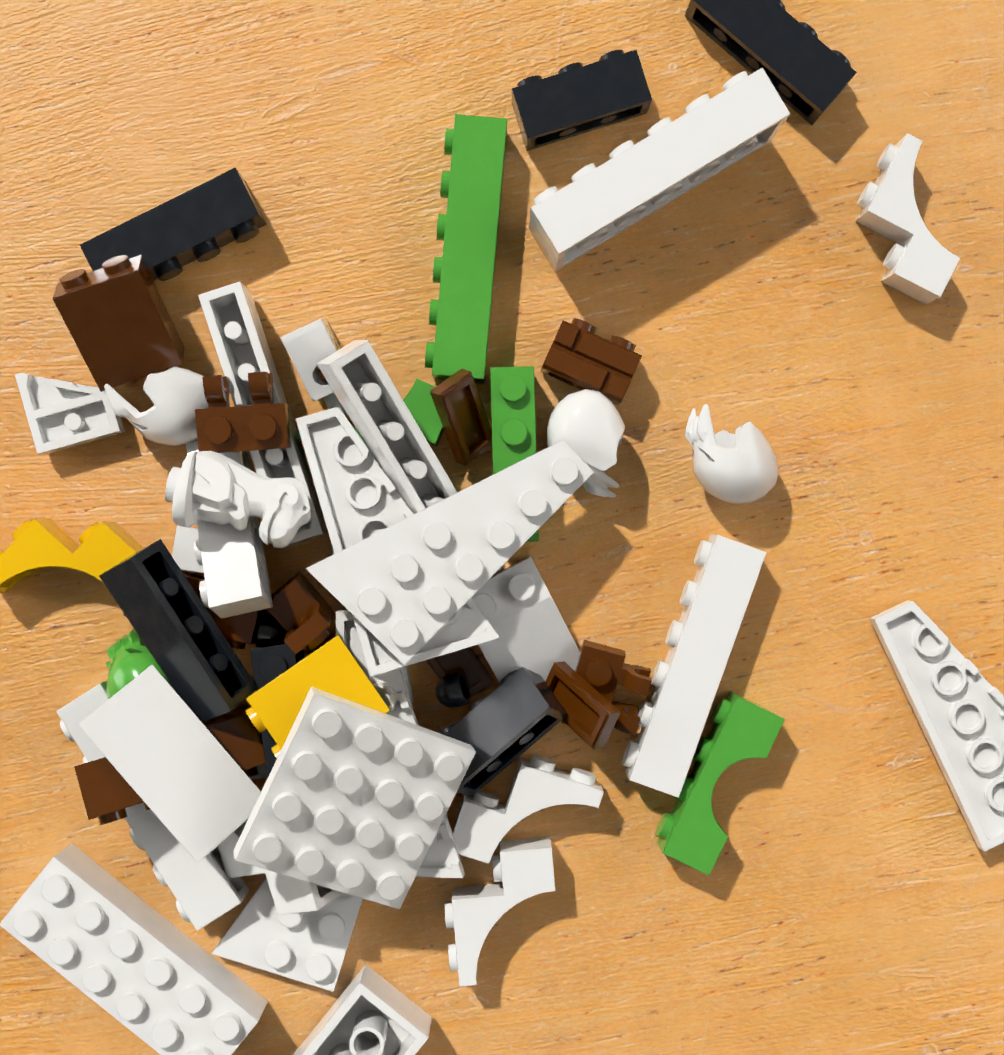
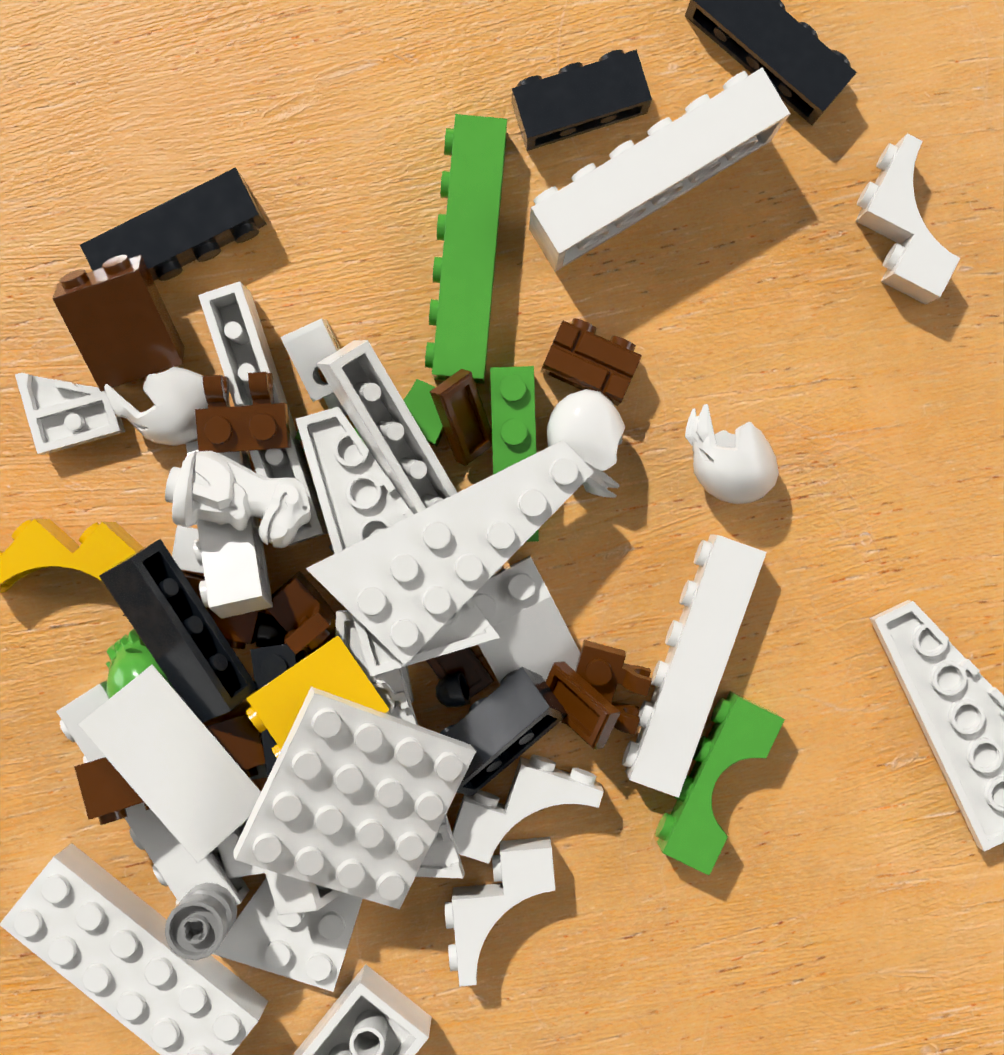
(201, 921): none -> light grey wheel

